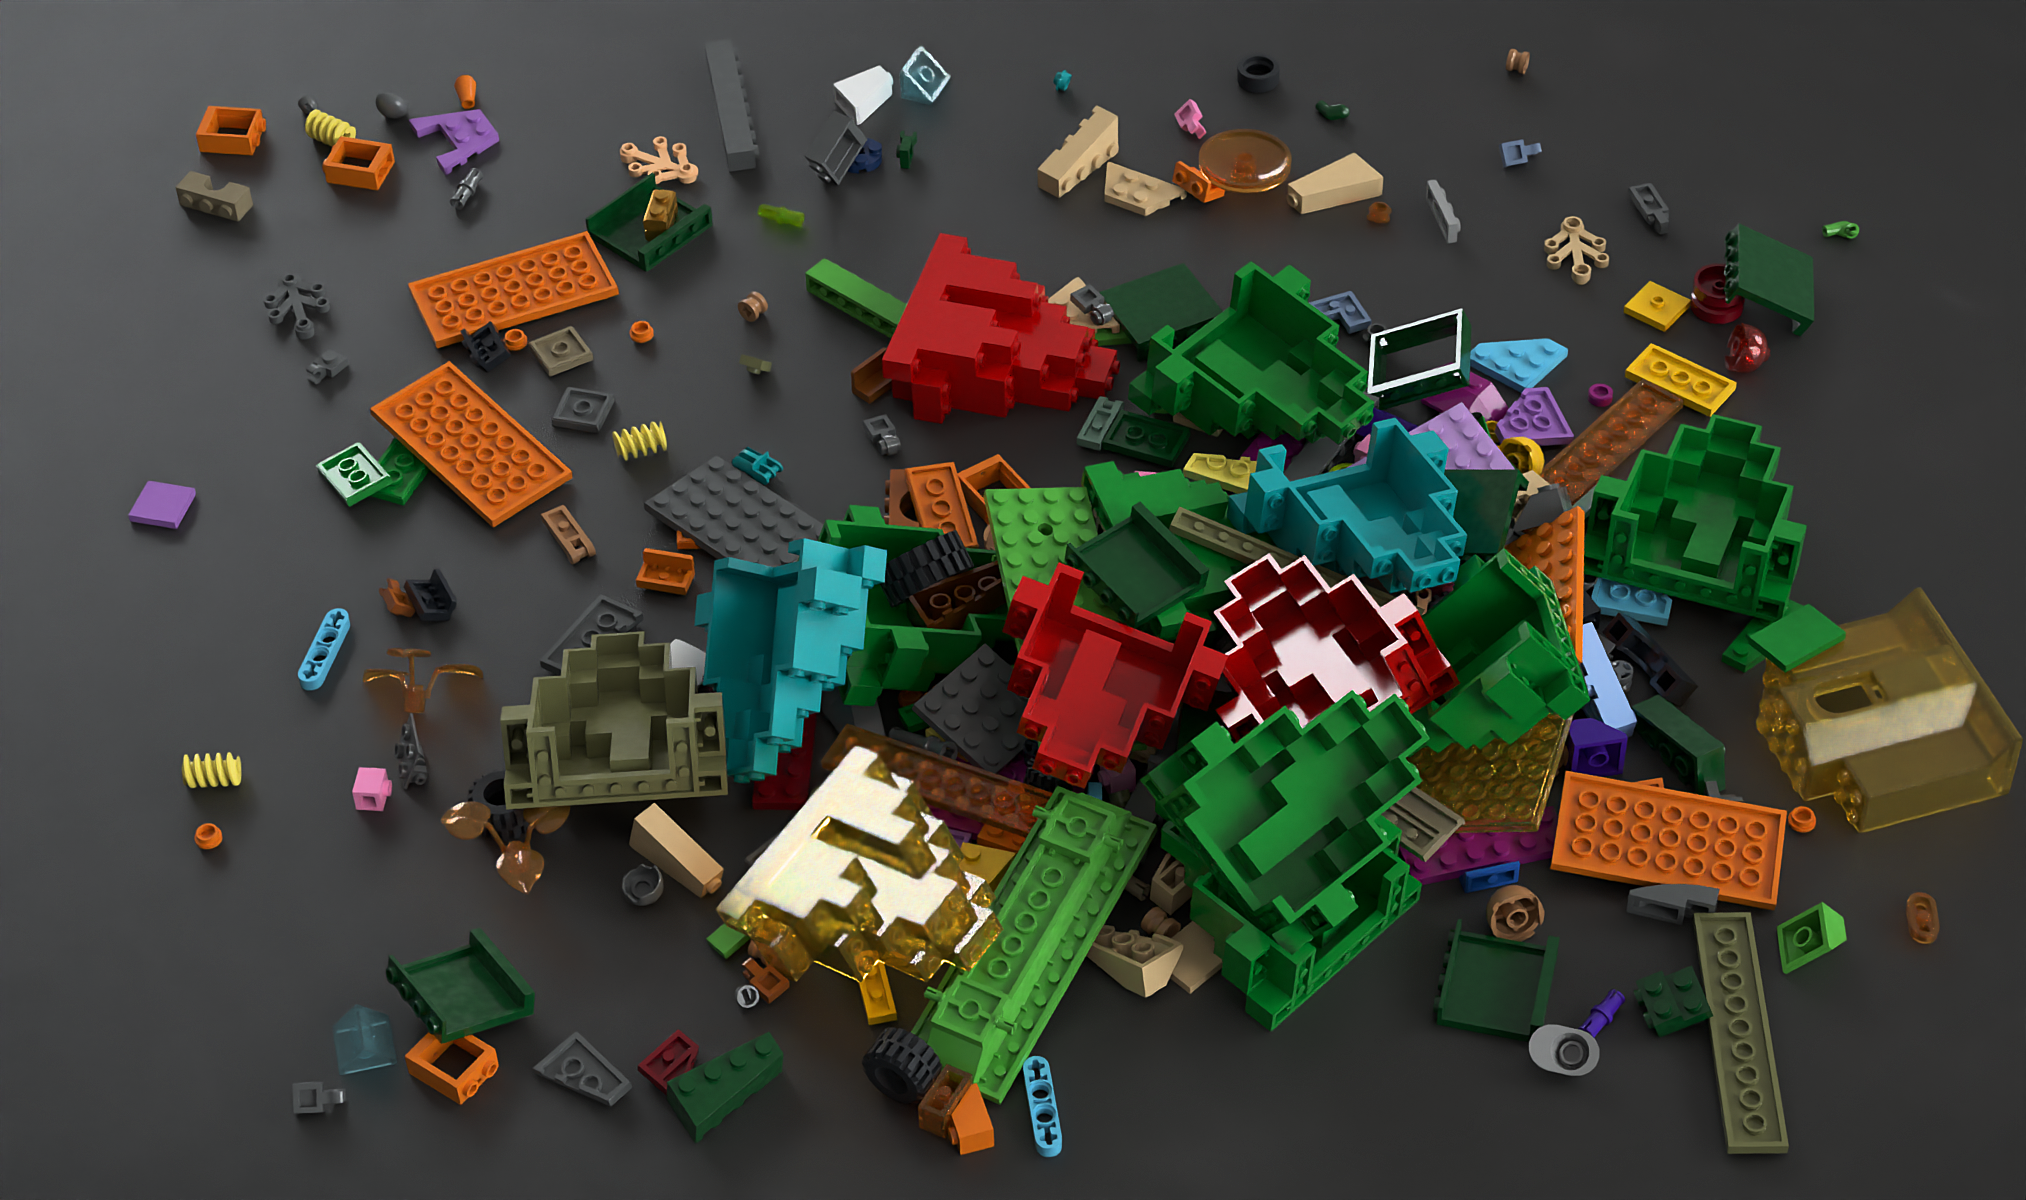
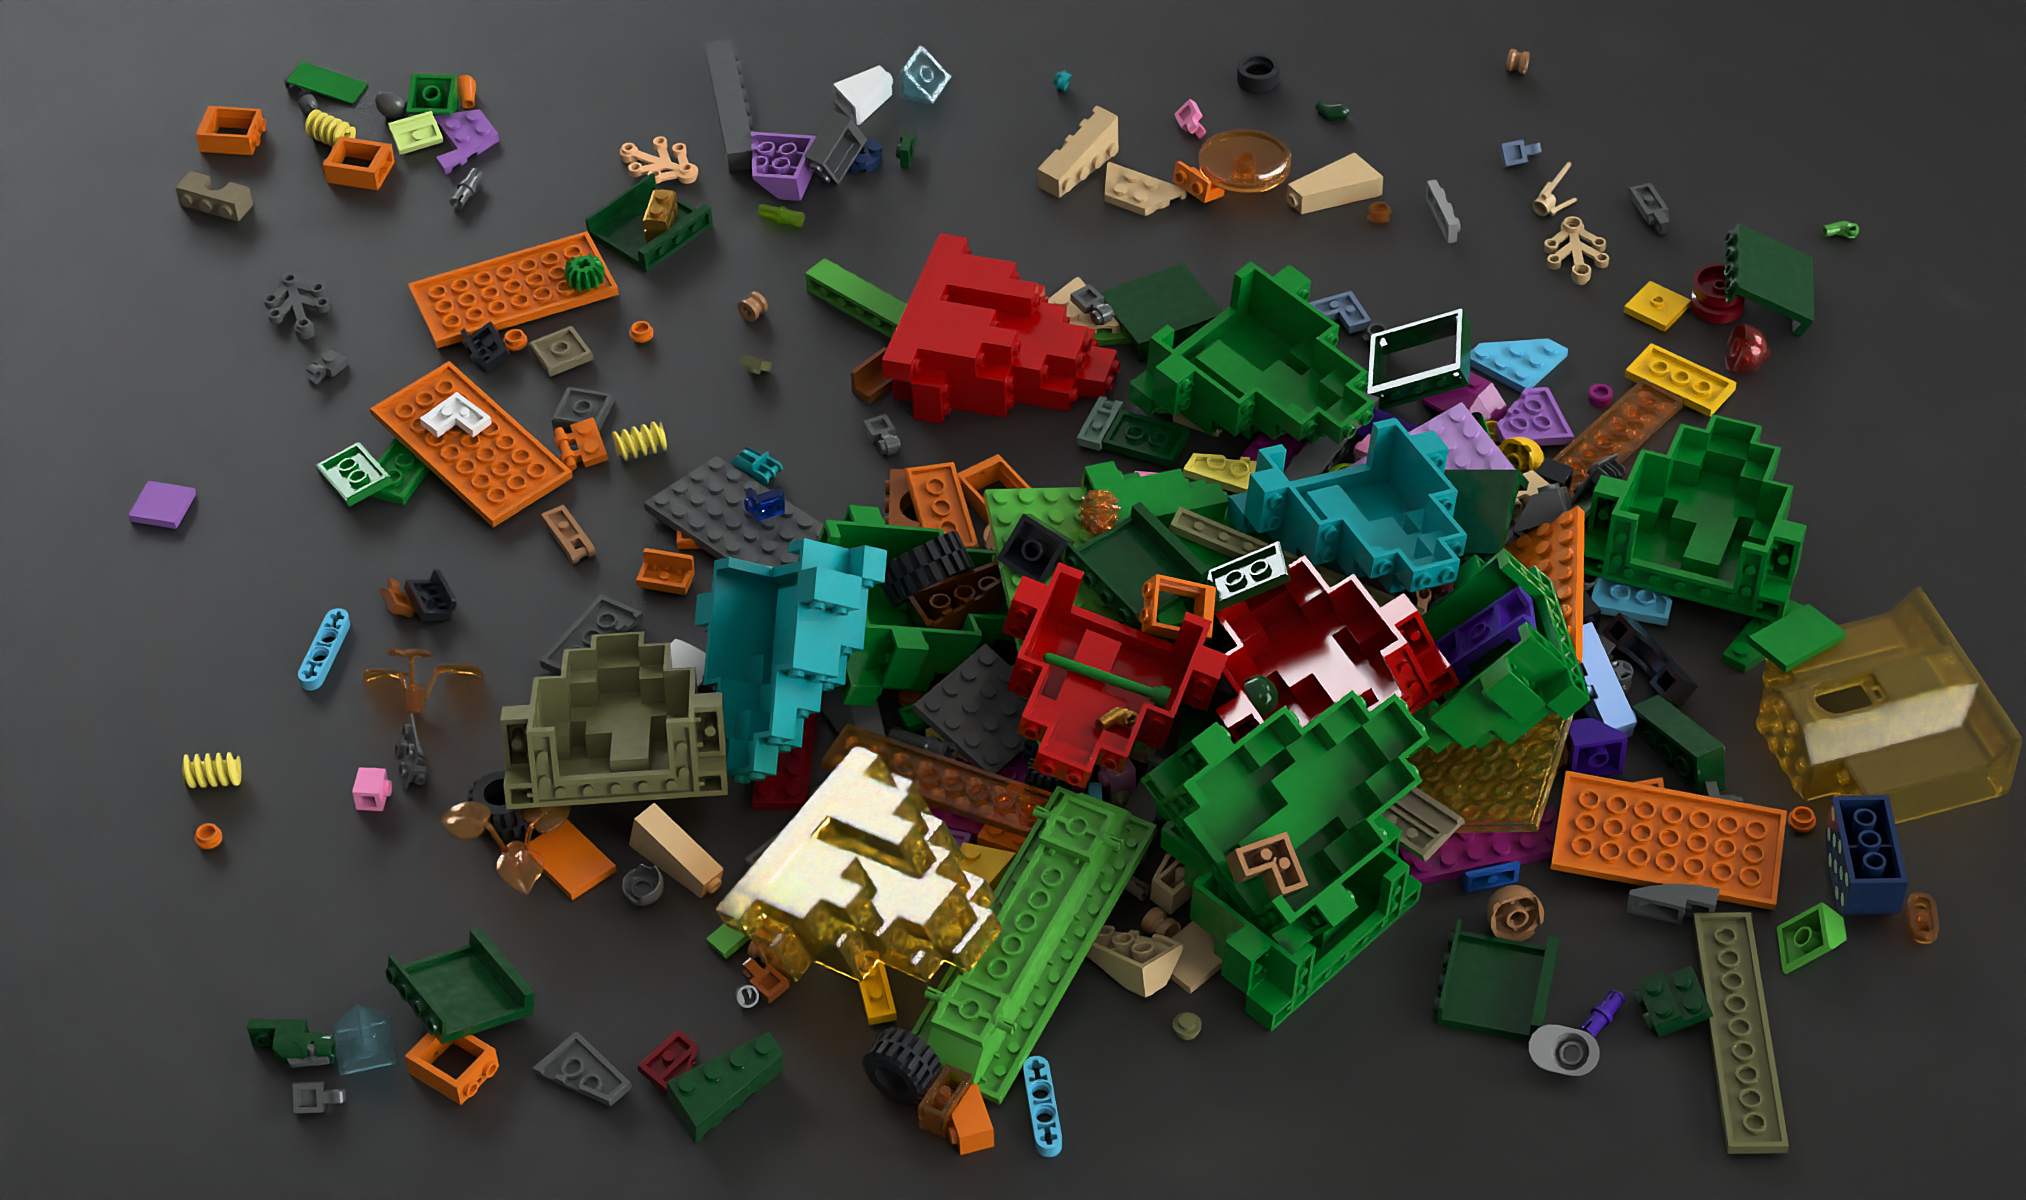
(293, 1041): none -> dark green plate
(326, 82): none -> green piece
(415, 132): none -> yellowish green plate
(433, 93): none -> green slope
(455, 411): none -> white plate
(572, 860): none -> orange tile
(584, 272): none -> green gear
(589, 444): none -> orange plate
(765, 504): none -> clear blue bracket
(781, 163): none -> medium lavender wedge
(1034, 549): none -> black slope
(1099, 511): none -> clear orange gear
(1118, 717): none -> pearl gold arm
(1157, 695): none -> green piece
(1187, 1025): none -> olive plate
(1203, 604): none -> orange window
(1249, 576): none -> dark green tile
(1261, 694): none -> dark green hair
(1273, 860): none -> medium nougat brick
(1487, 630): none -> dark purple piece
(1546, 201): none -> tan plant
(1556, 472): none -> black panel
(1607, 466): none -> dark grey hinge
(1865, 856): none -> dark blue brick

